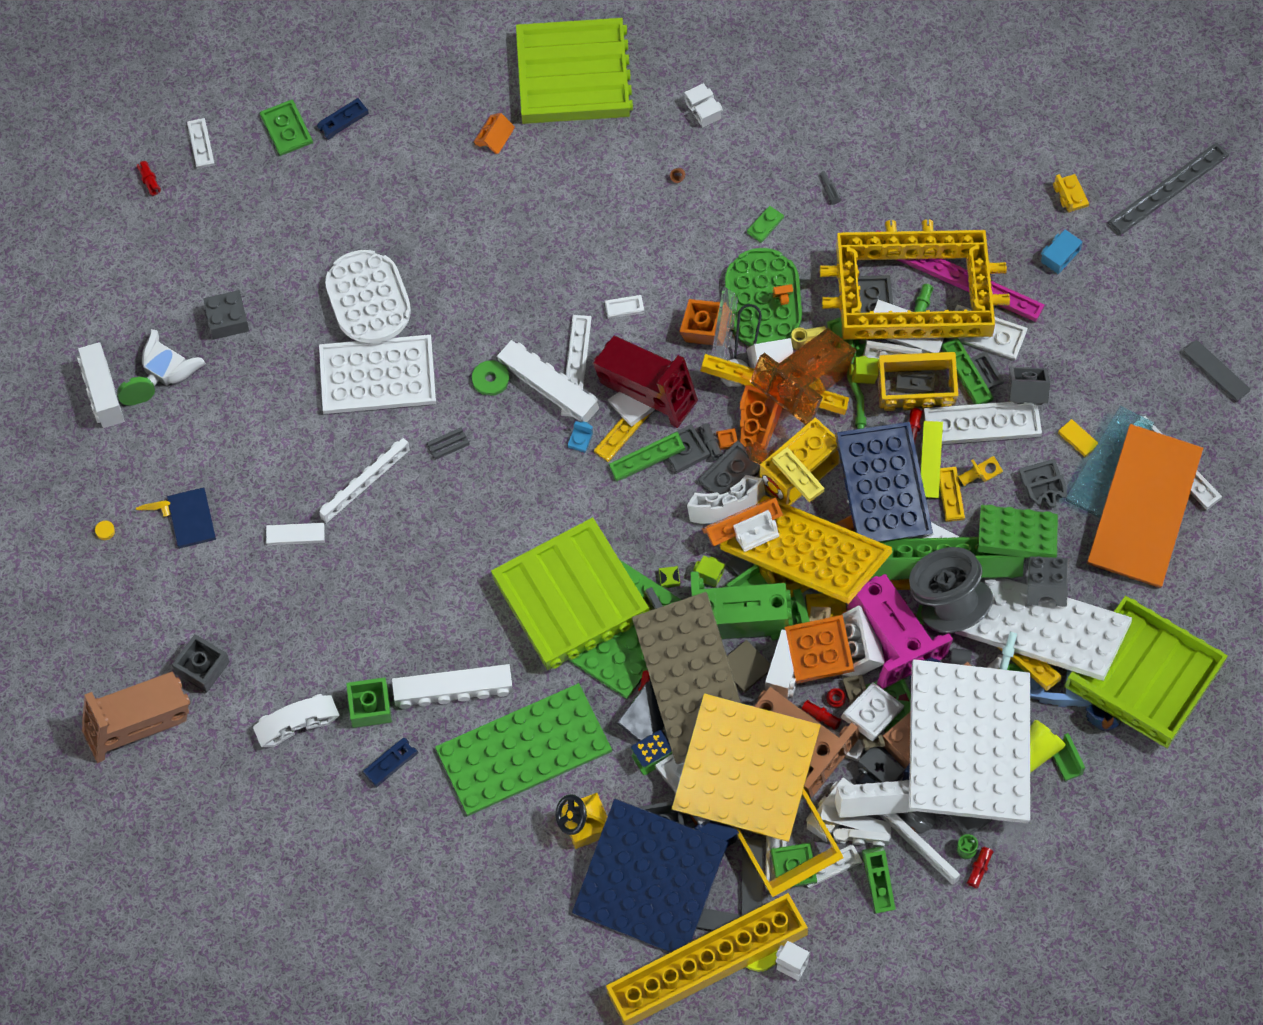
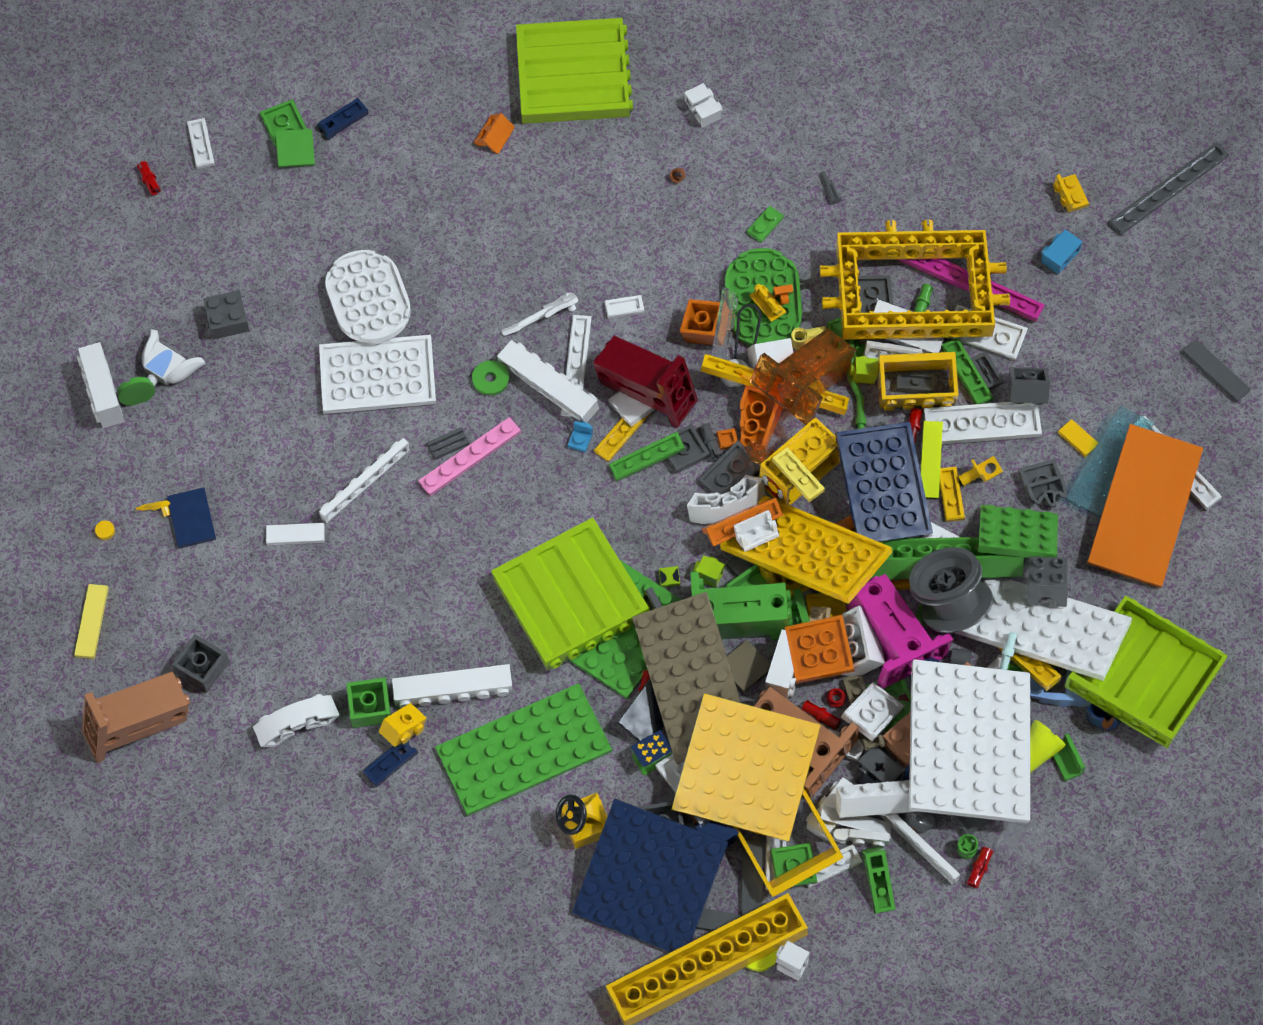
(91, 621): none -> light yellow tile
(295, 148): none -> bright green tile
(403, 725): none -> yellow brick
(469, 456): none -> bright pink plate
(566, 300): none -> white piece
(767, 302): none -> yellow hinge

